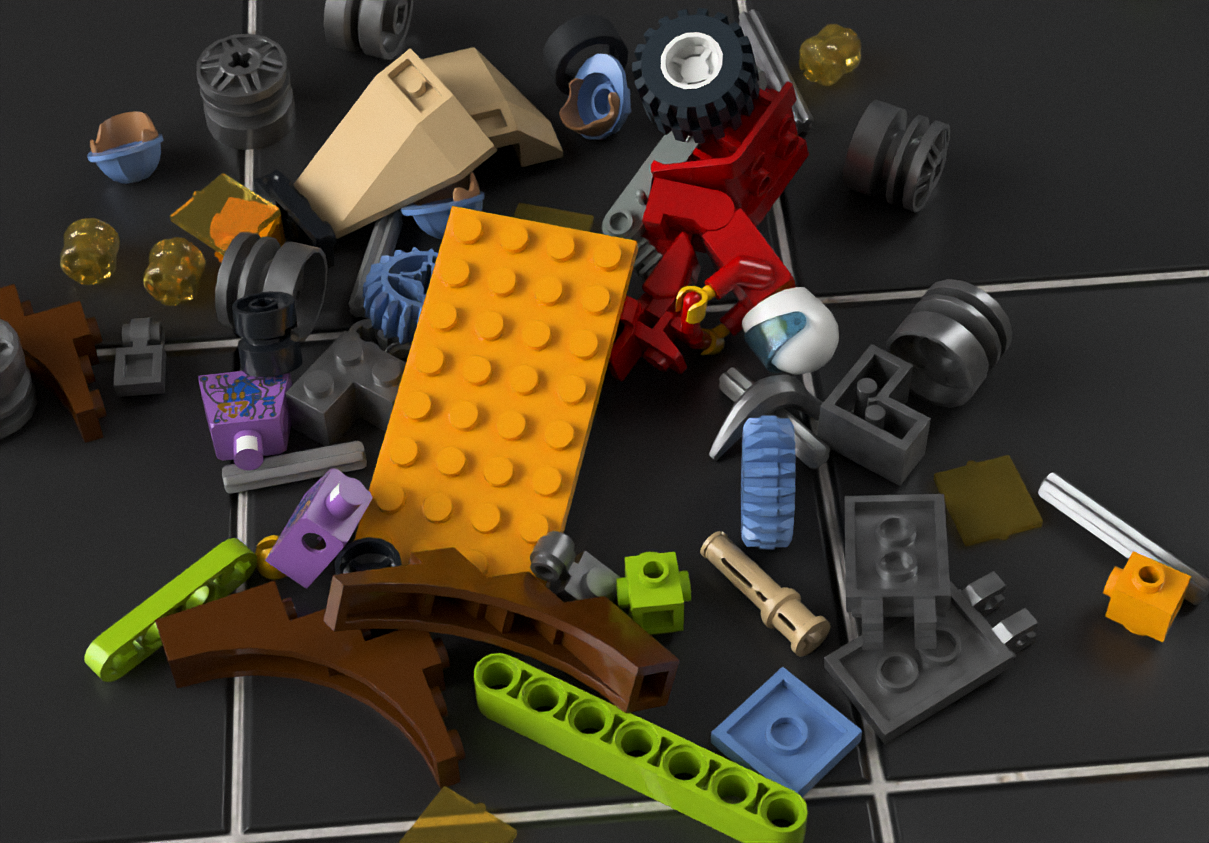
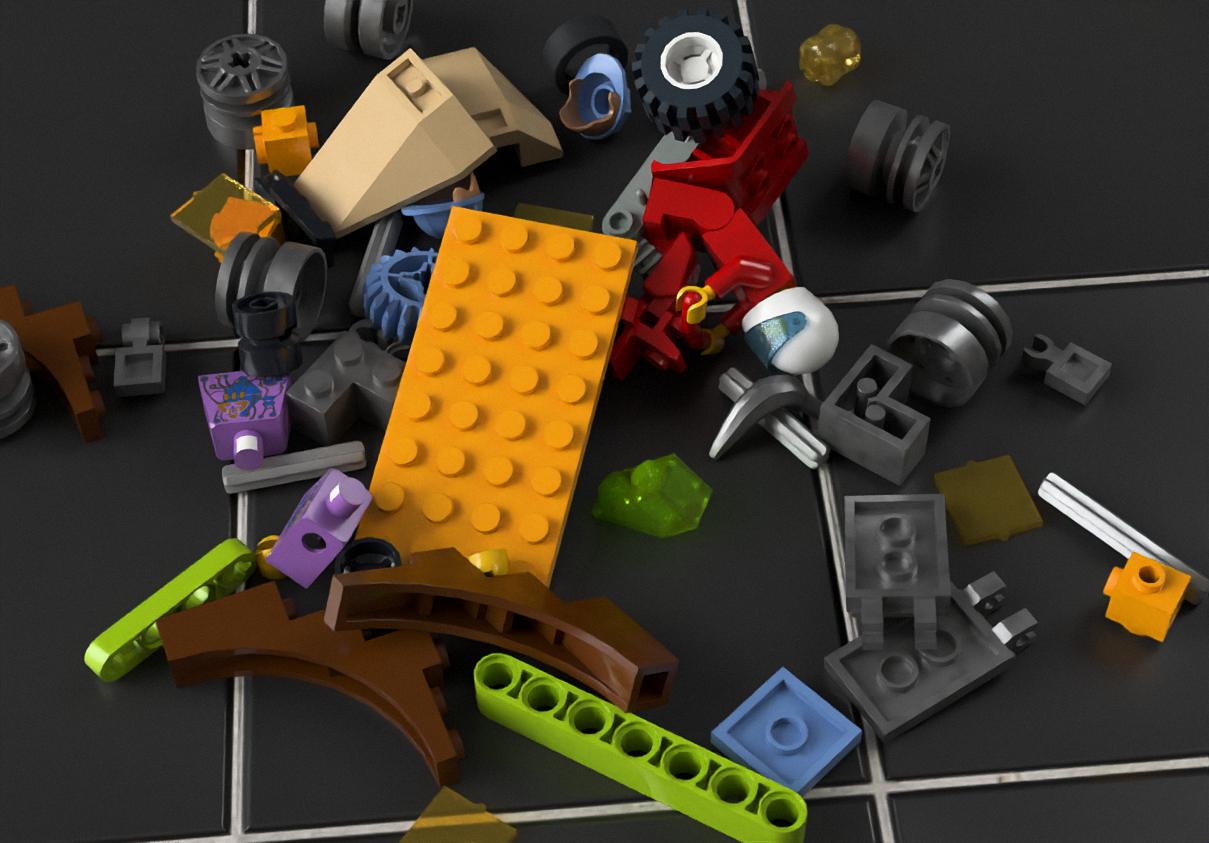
(90, 251): clear yellow piece -> none
(127, 147): piece -> none
(174, 271): clear yellow piece -> none
(285, 140): none -> light orange brick
(491, 562): none -> yellow hinge
(580, 574): flat silver plate -> none
(654, 497): none -> clear neon green slope
(654, 591): lime brick -> none
(767, 482): medium blue gear -> none
(773, 65): flat silver axle -> none
(779, 606): tan pin -> none
(1069, 371): none -> flat silver plate

